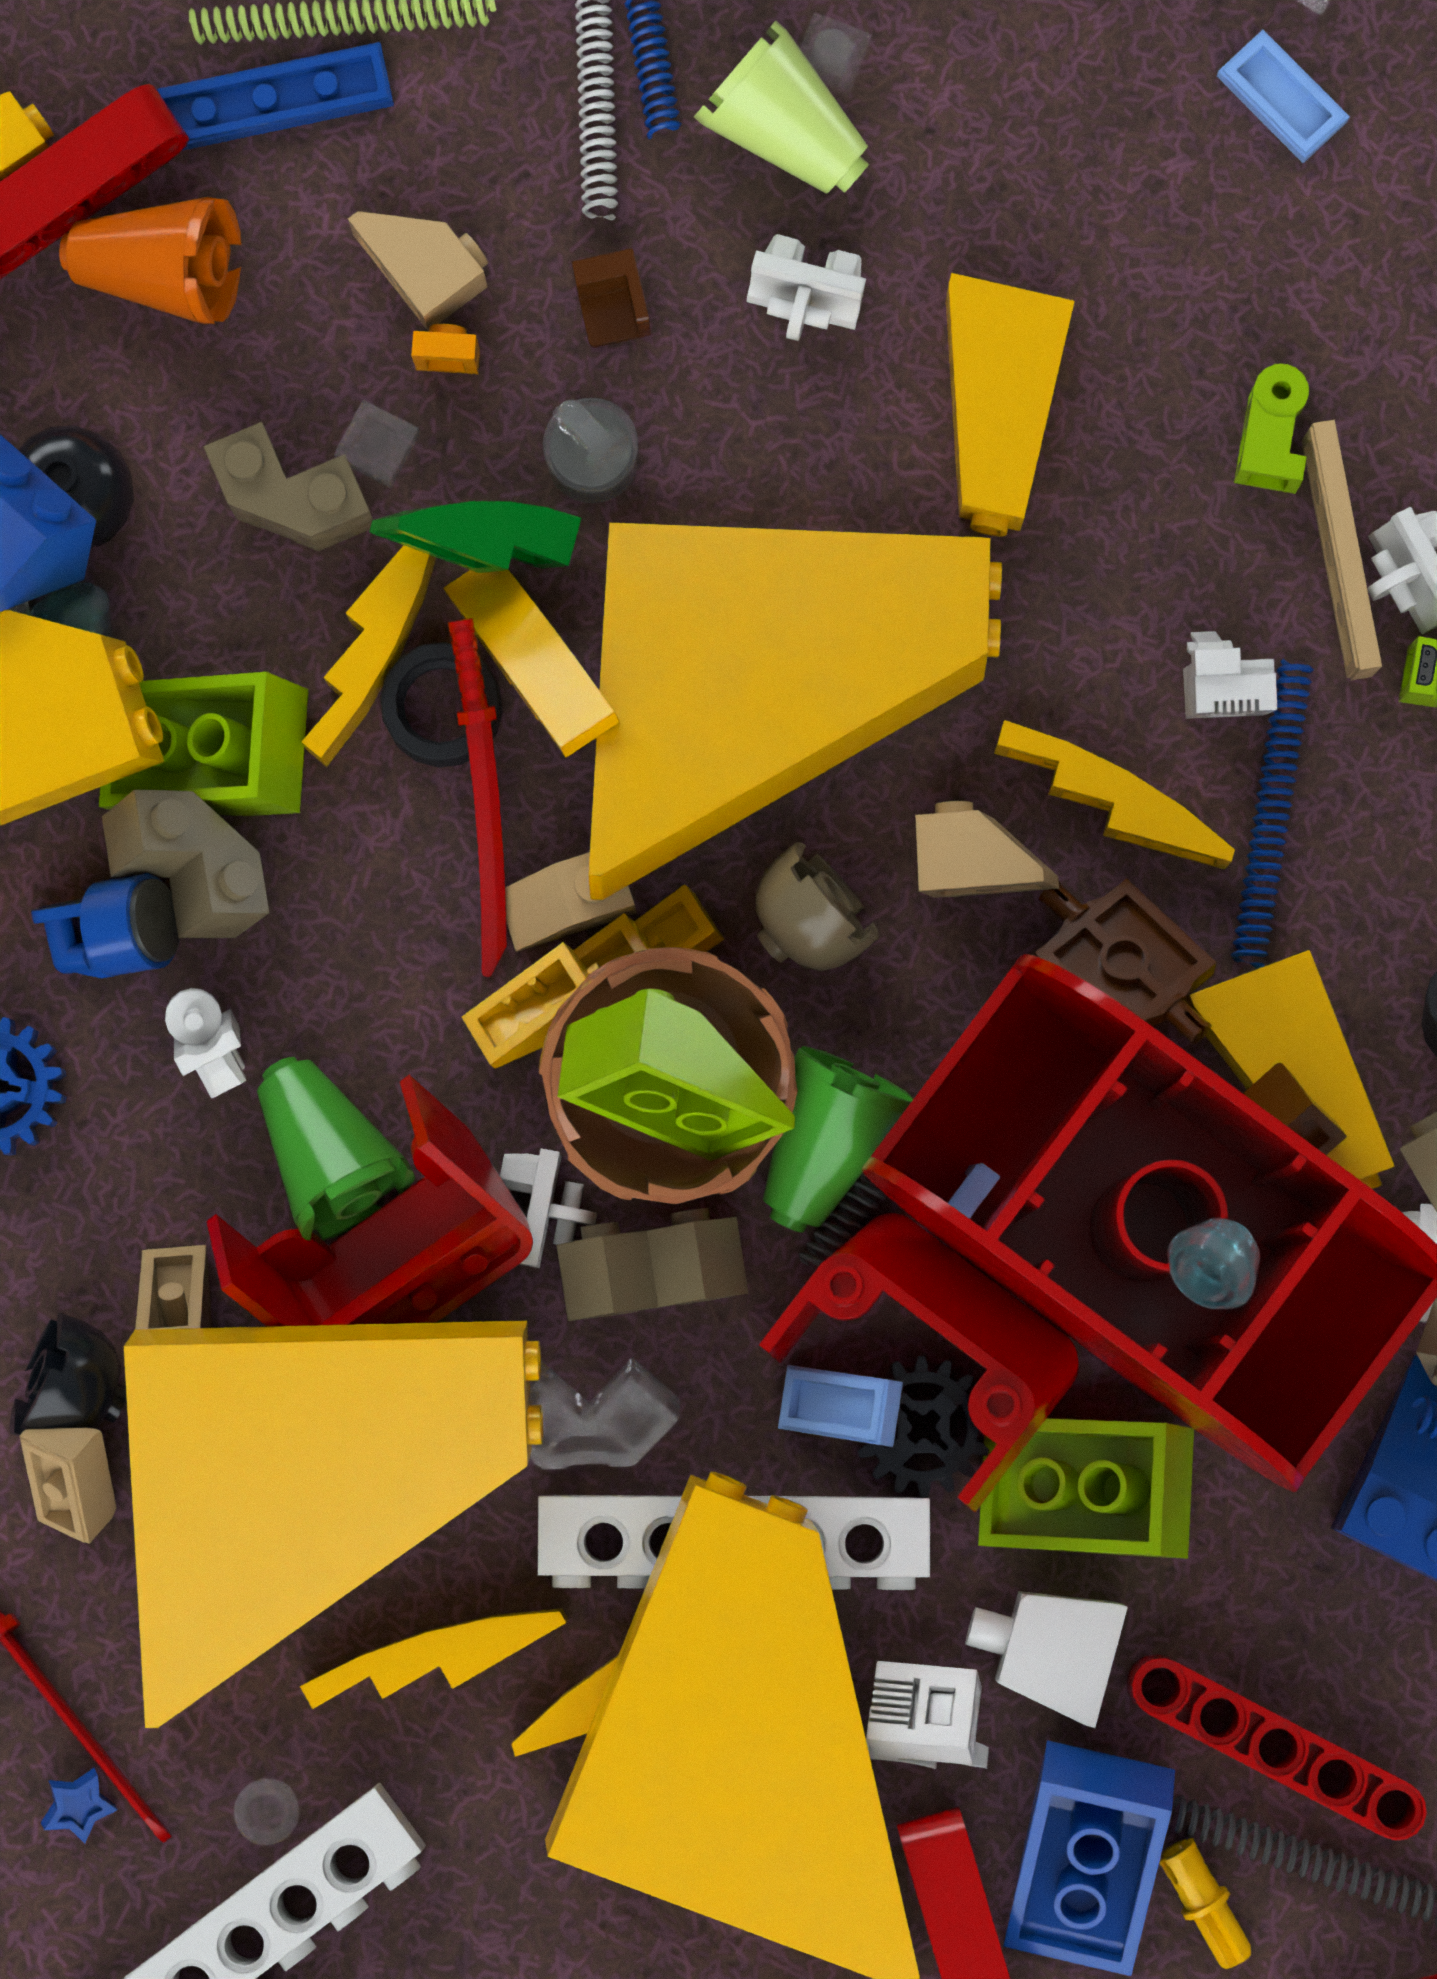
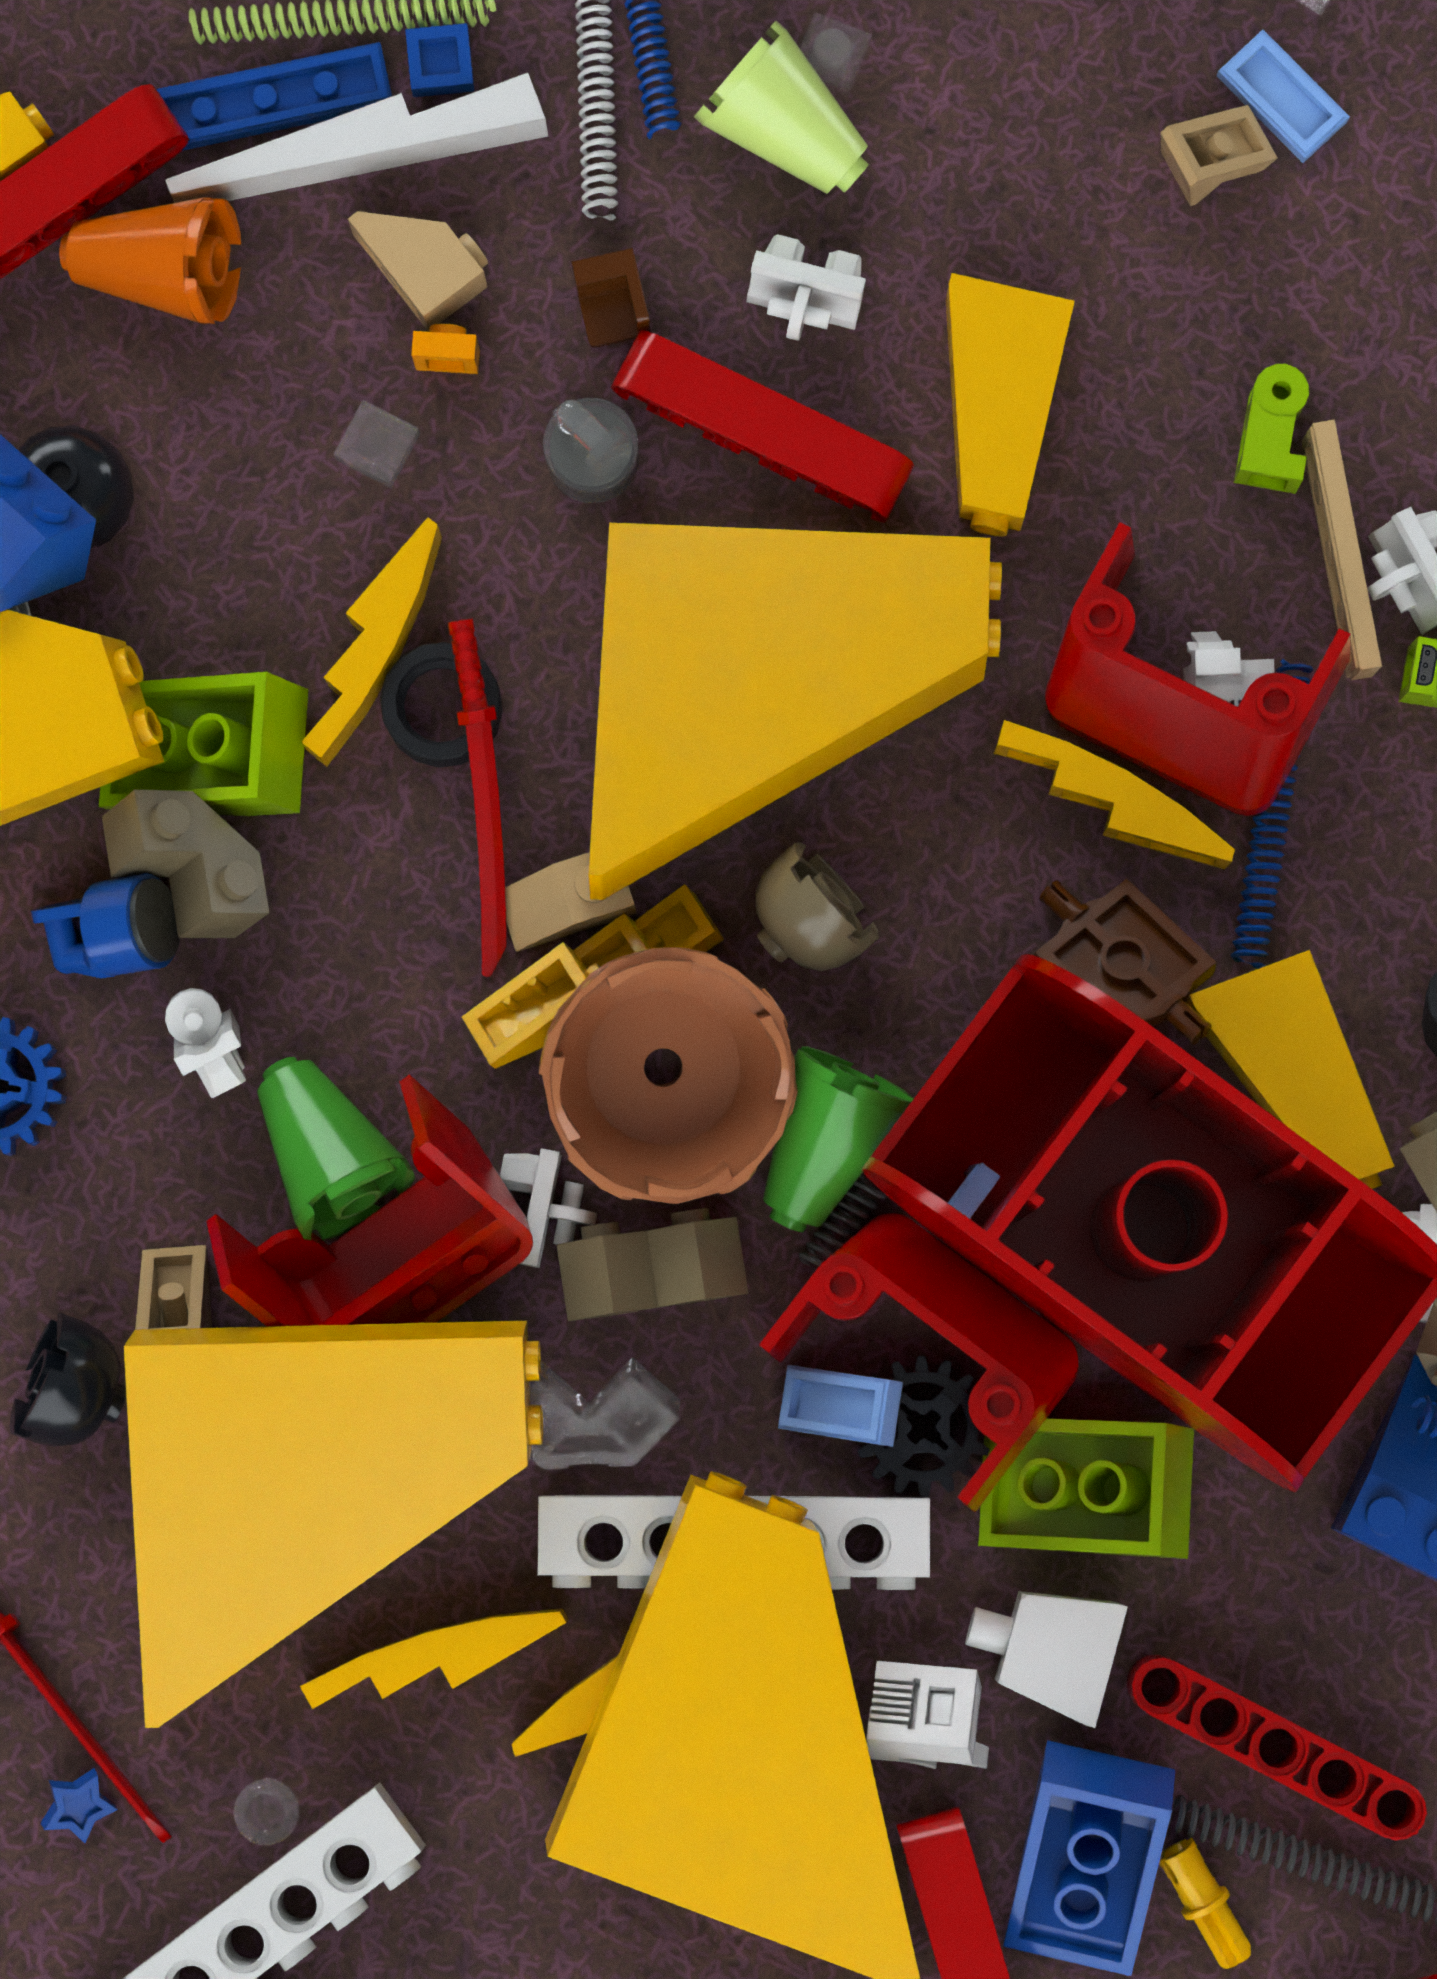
(69, 1479): tan slope -> none
(77, 606): clear light blue cone -> none
(310, 507): dark tan brick -> none
(371, 141): none -> white slope
(439, 60): none -> blue plate
(485, 534): green slope -> none
(533, 658): yellow slope -> none
(668, 1077): lime slope -> none
(763, 423): none -> red beam
(974, 855): tan slope -> none
(1169, 725): none -> red windscreen
(1215, 150): none -> tan slope
(1215, 1263): clear light blue cone -> none
(1289, 1103): reddish brown panel -> none

